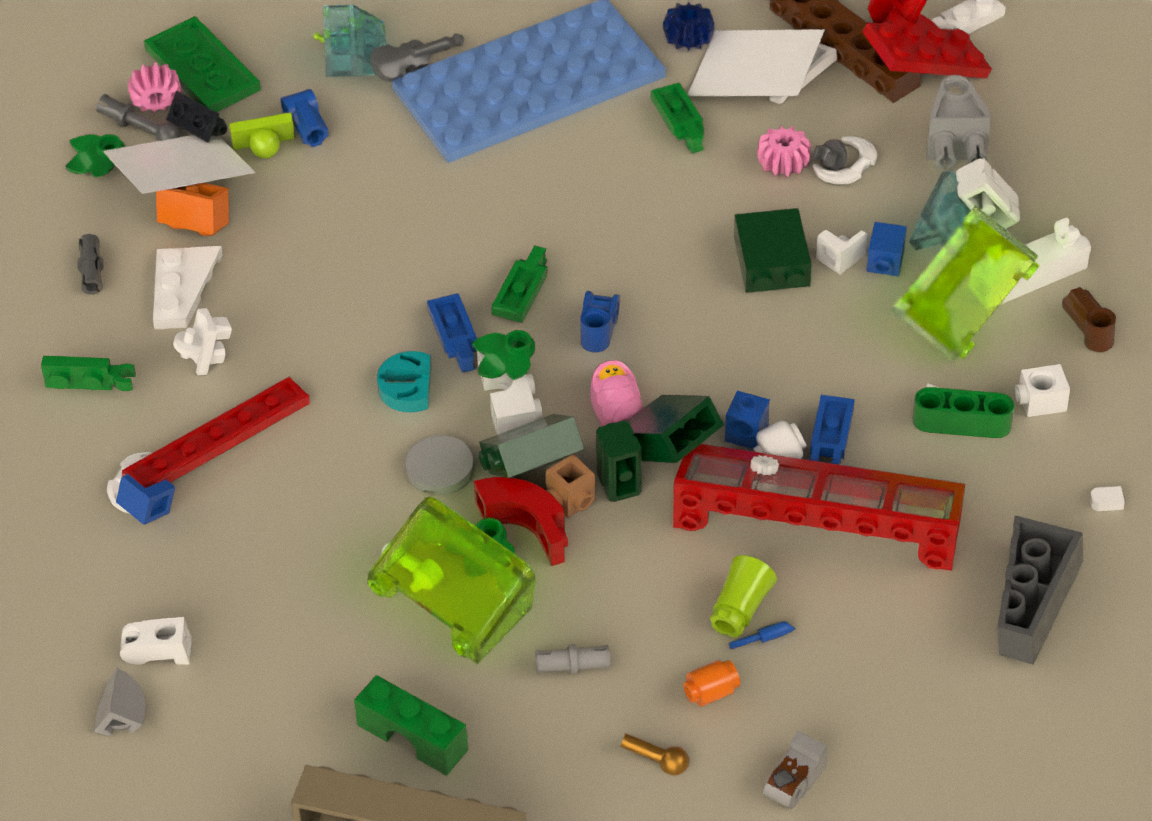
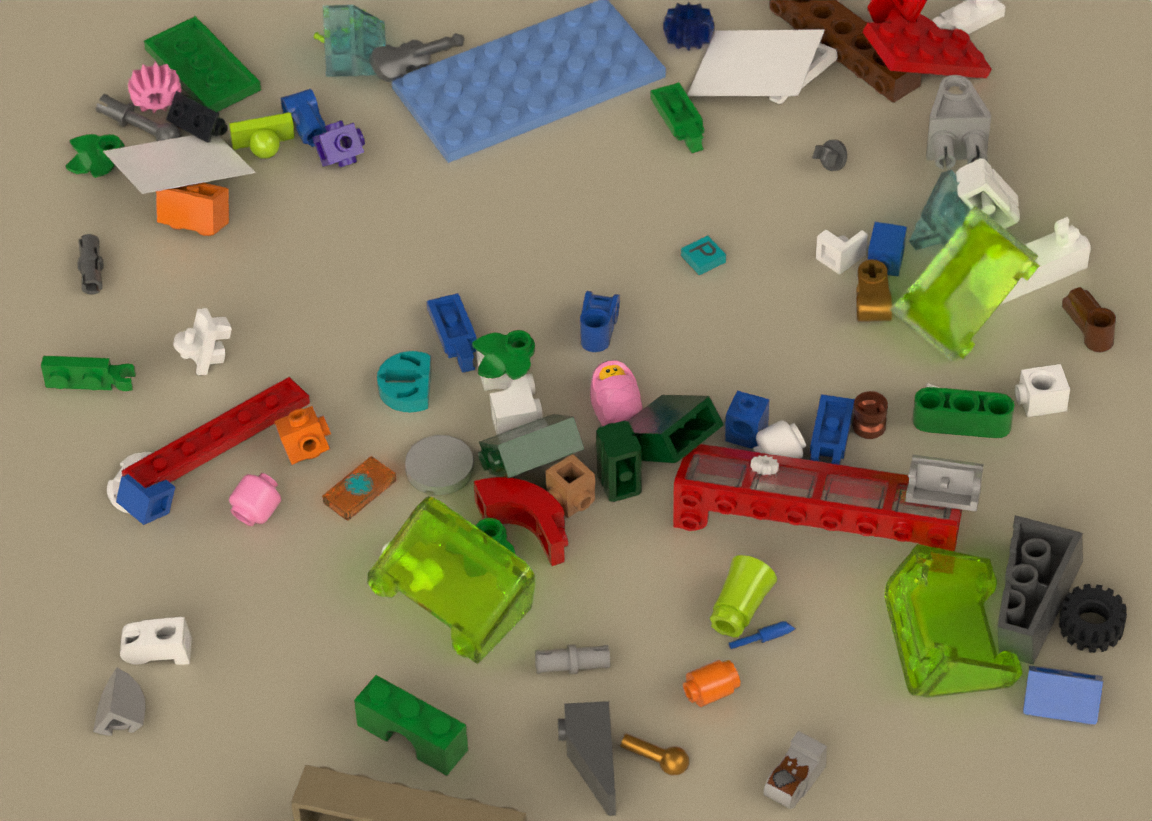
(179, 283): white wing -> none
(254, 499): none -> bright pink head
(303, 434): none -> orange brick
(329, 145): none -> brick
(359, 488): none -> clear orange tile
(521, 286): green hinge -> none
(590, 748): none -> dark grey slope
(703, 255): none -> teal tile
(772, 250): dark green brick -> none
(784, 151): bright pink gear -> none
(867, 158): white piece -> none
(870, 415): none -> copper wheel
(873, 292): none -> pearl gold piece
(943, 625): none -> clear neon green windscreen
(944, 483): none -> light grey hinge
(1063, 695): none -> panel
(1089, 634): none -> black tyre
(1107, 498): white piece -> none

